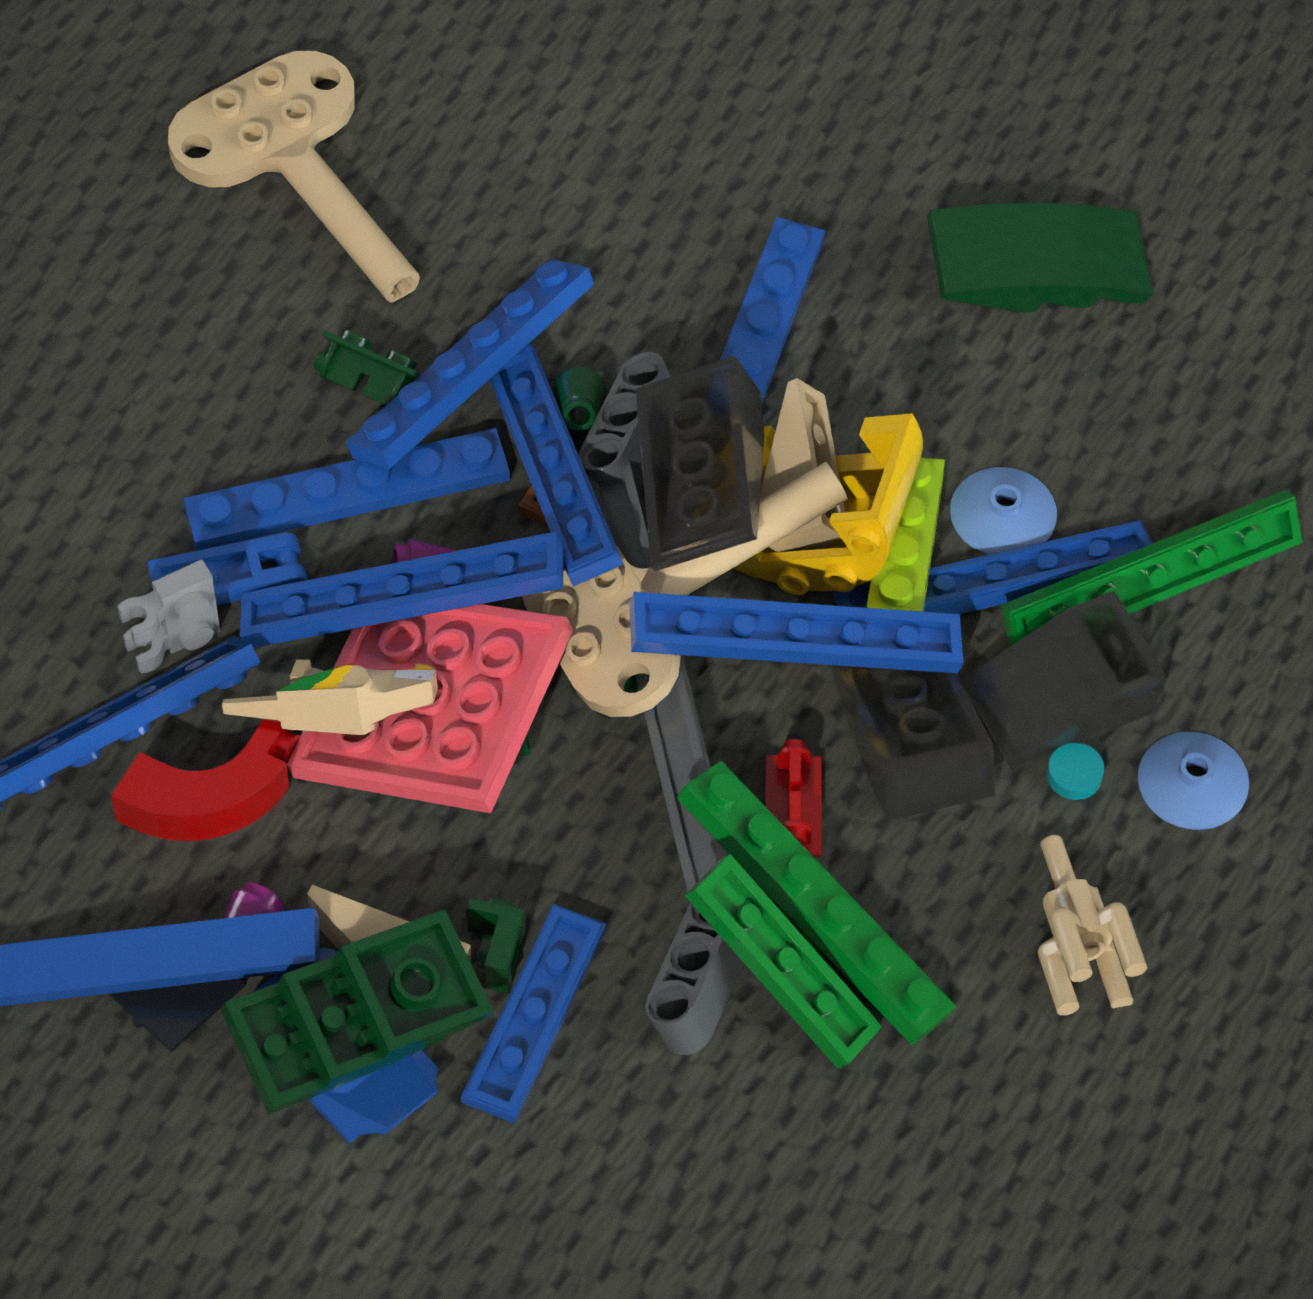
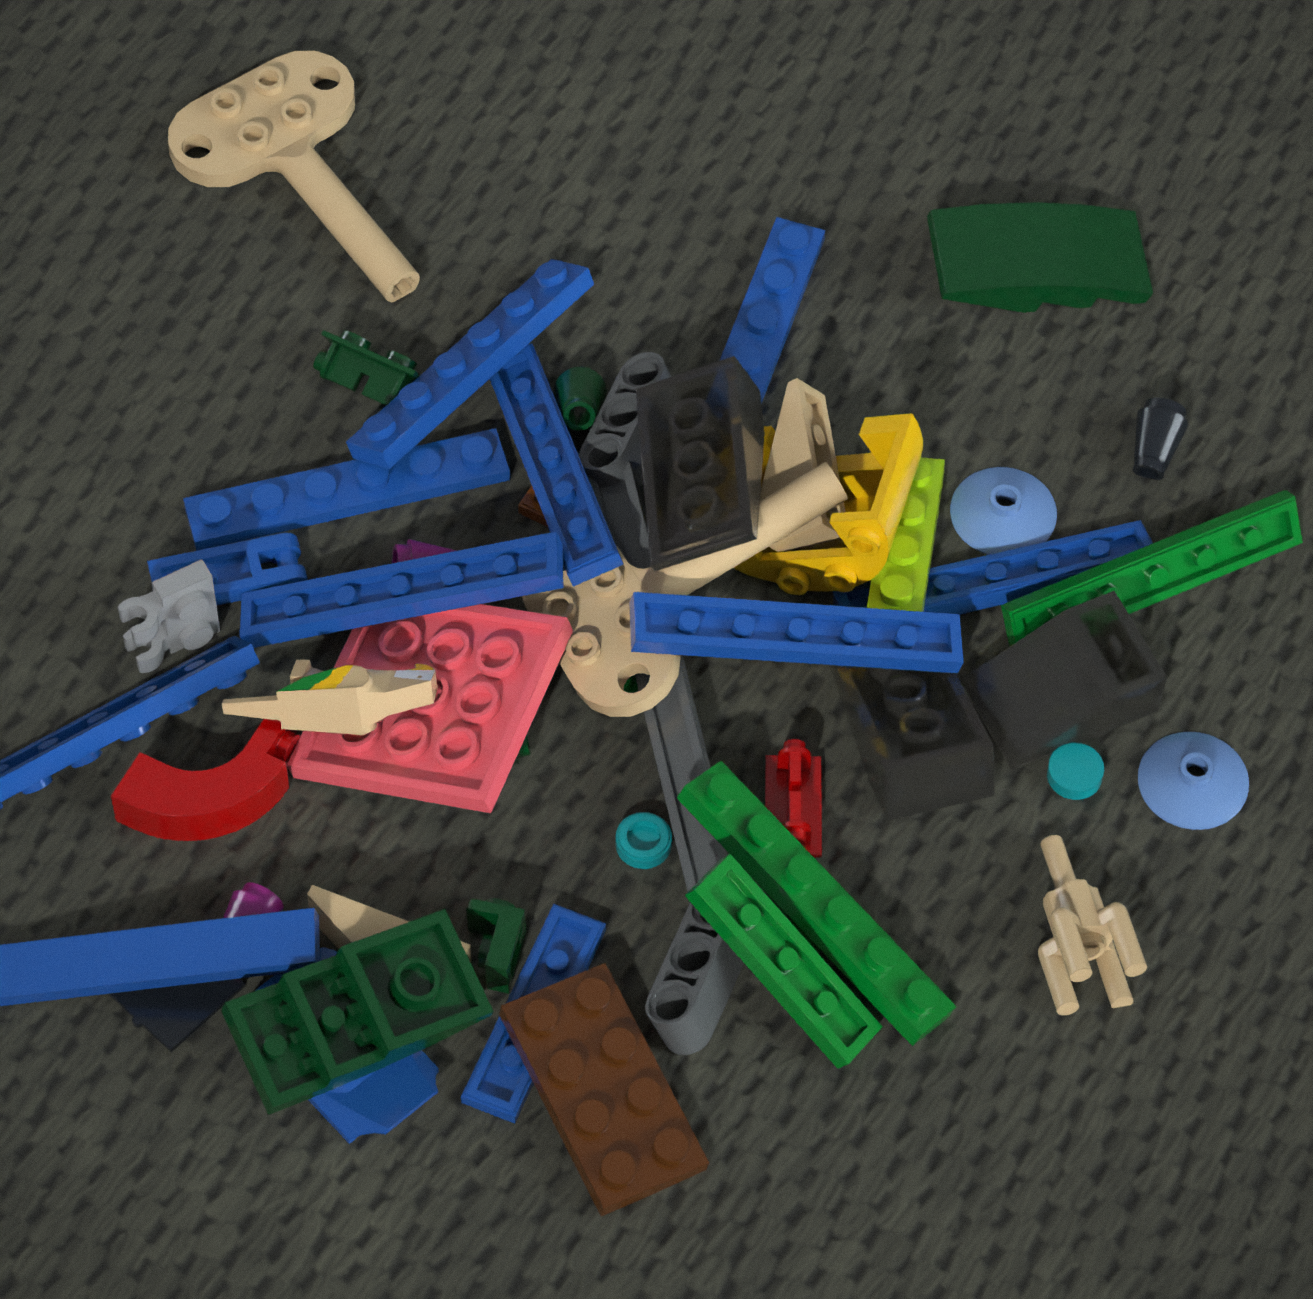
(603, 1089): none -> reddish brown plate
(643, 840): none -> teal tile
(1157, 436): none -> black cone

